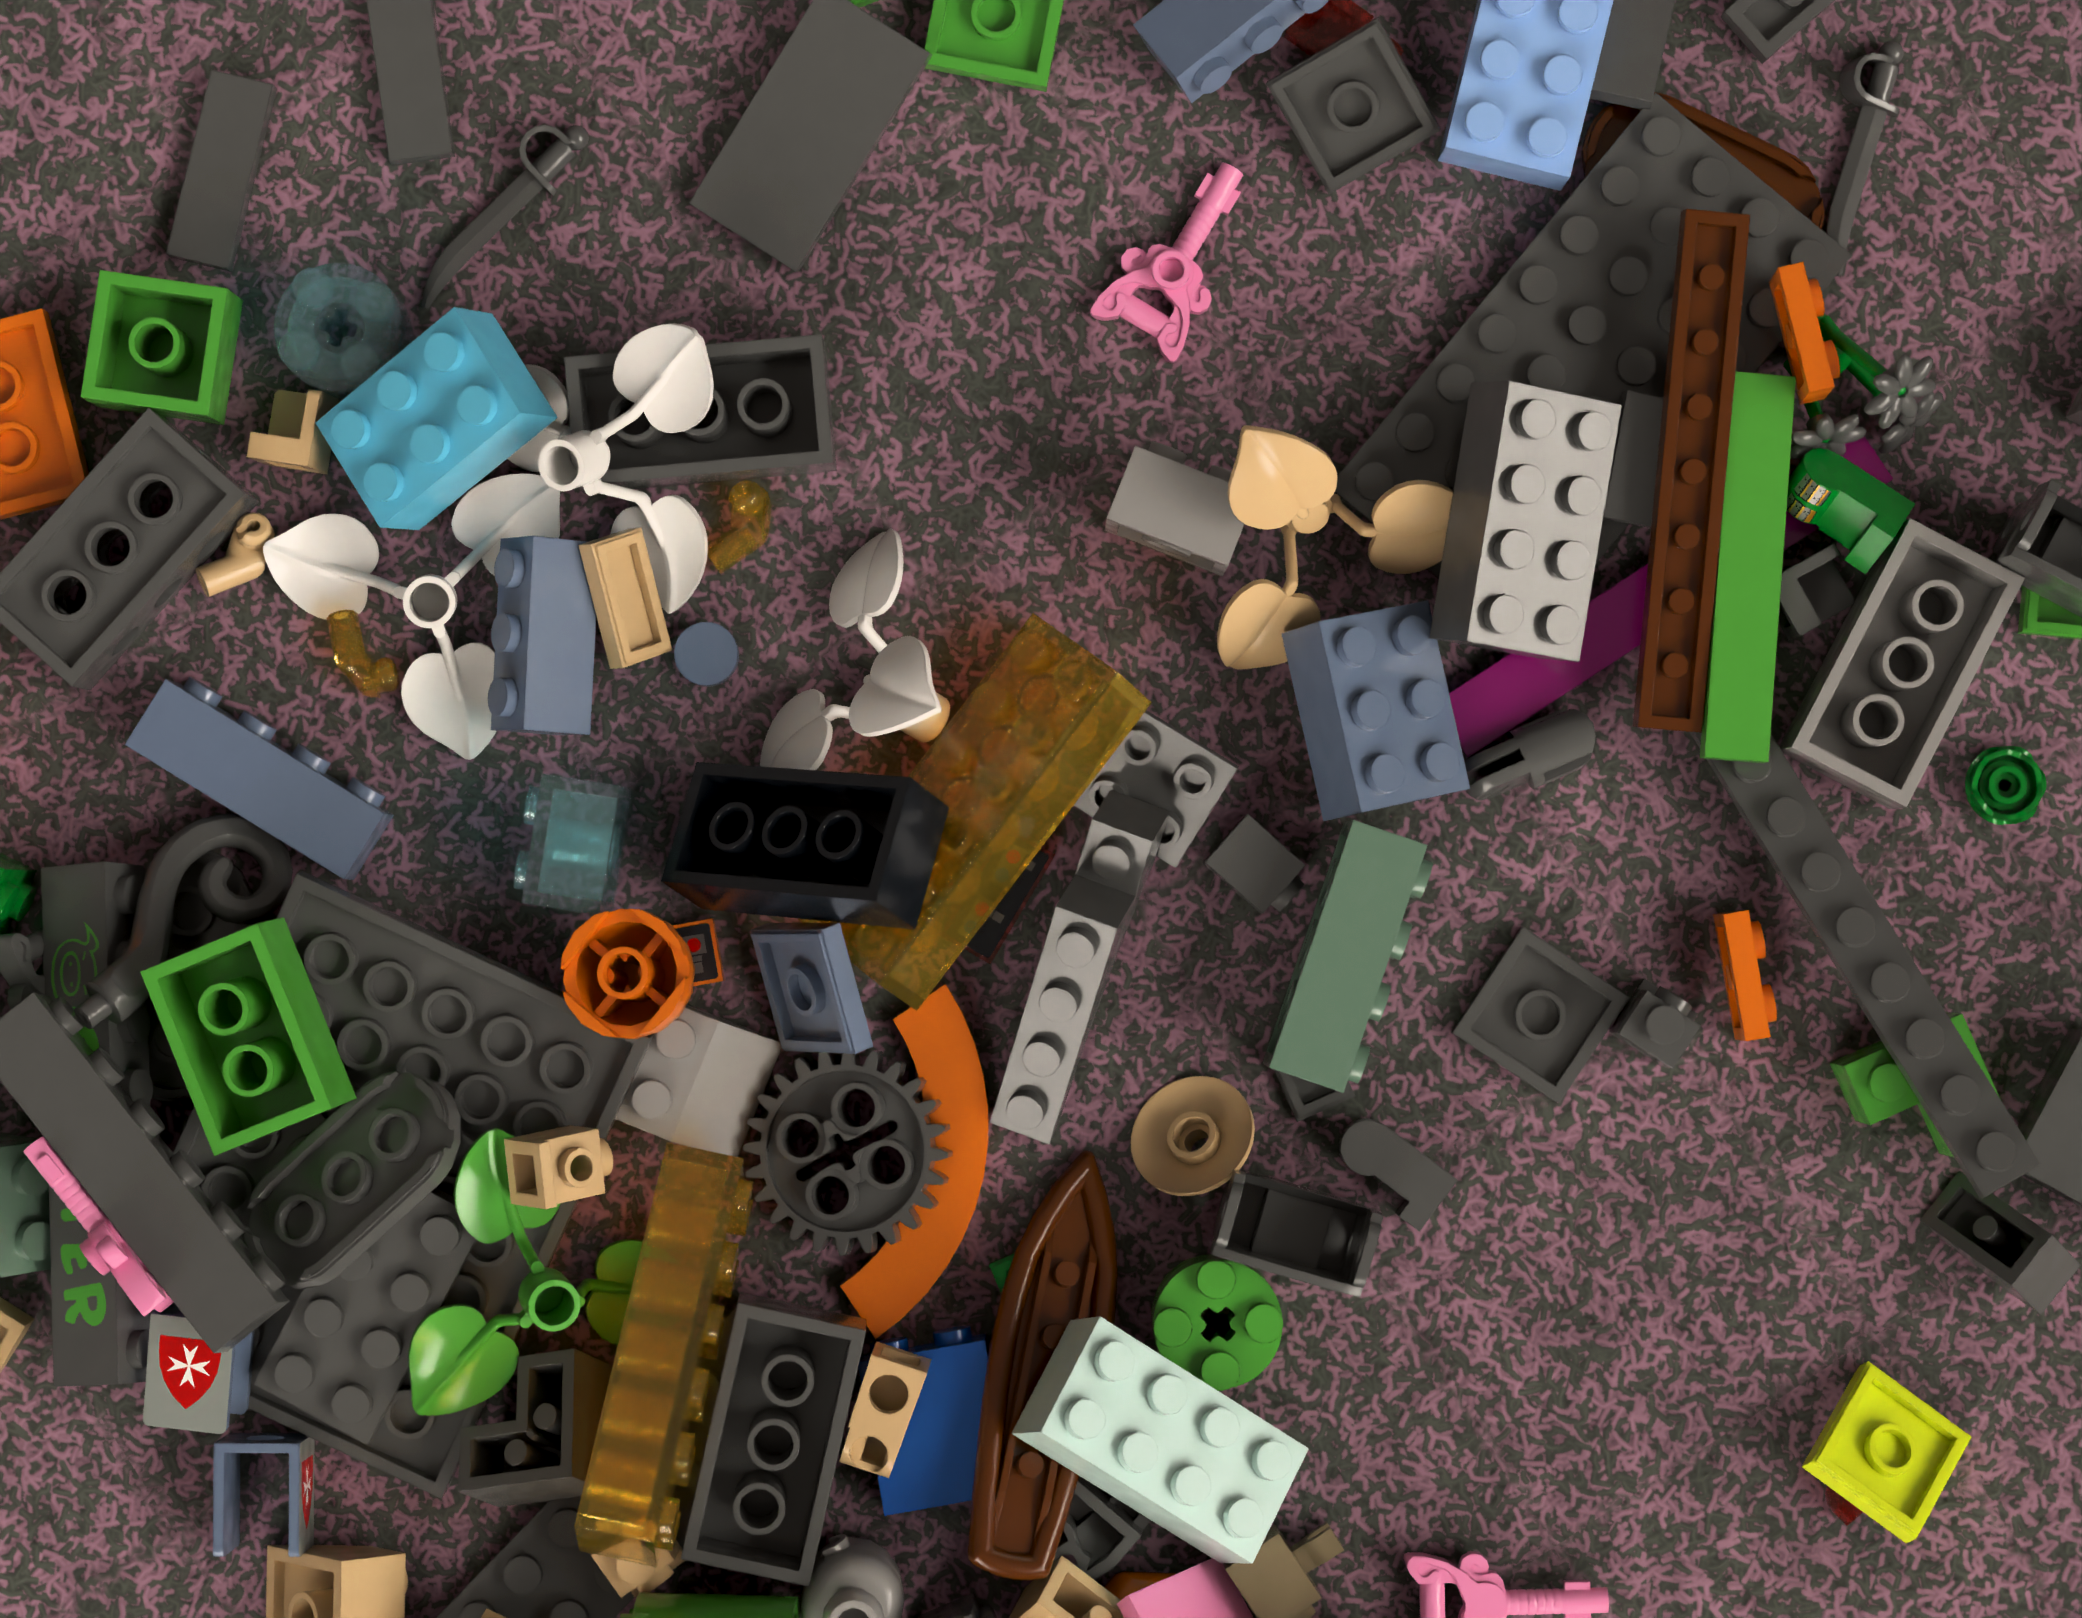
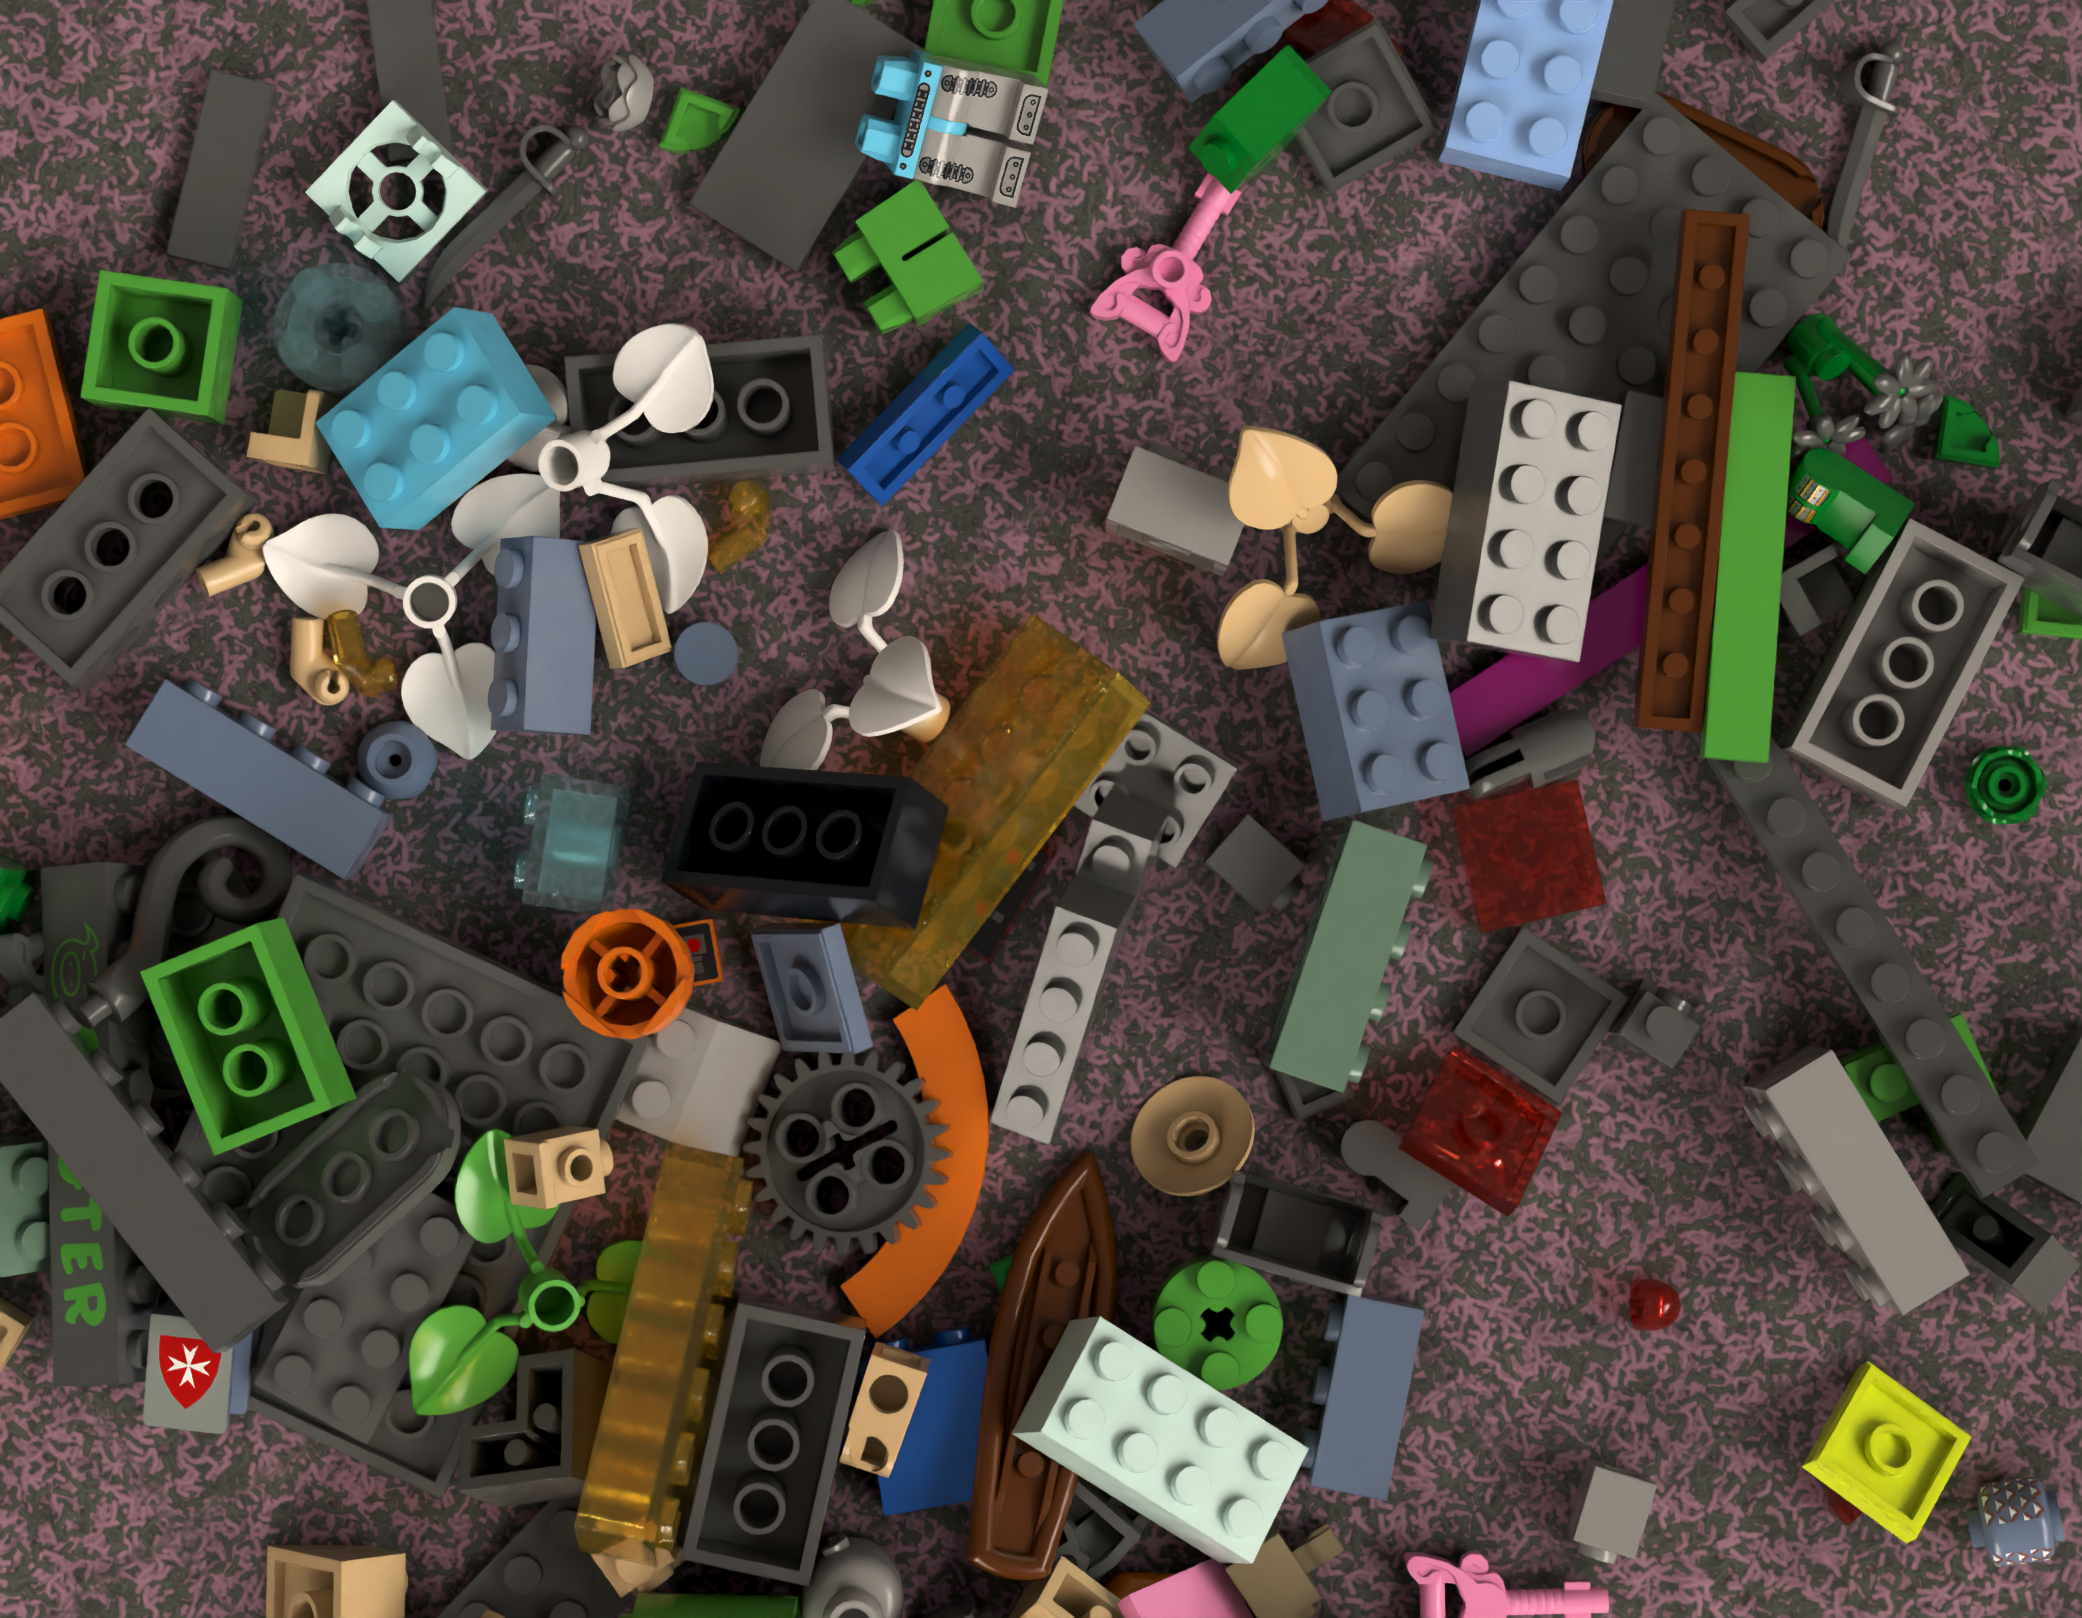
(104, 1245): bright pink piece -> none
(227, 1487): sand blue piece -> none
(312, 666): none -> tan arm
(333, 196): none -> light aqua piece
(417, 760): none -> sand blue plate
(625, 93): none -> light grey plate
(697, 123): none -> bright green tile
(917, 256): none -> bright green hips
(925, 414): none -> blue plate
(931, 120): none -> hips
(1260, 120): none -> green slope
(1362, 1394): none -> sand blue brick
(1480, 1130): none -> clear red plate
(1528, 856): none -> clear red plate
(1610, 1511): none -> light grey brick
(1653, 1305): none -> clear red hinge
(1749, 1001): orange plate -> none
(1810, 358): orange plate -> none
(1854, 1179): none -> light grey brick
(1964, 436): none -> green tile
(2016, 1521): none -> sand blue head

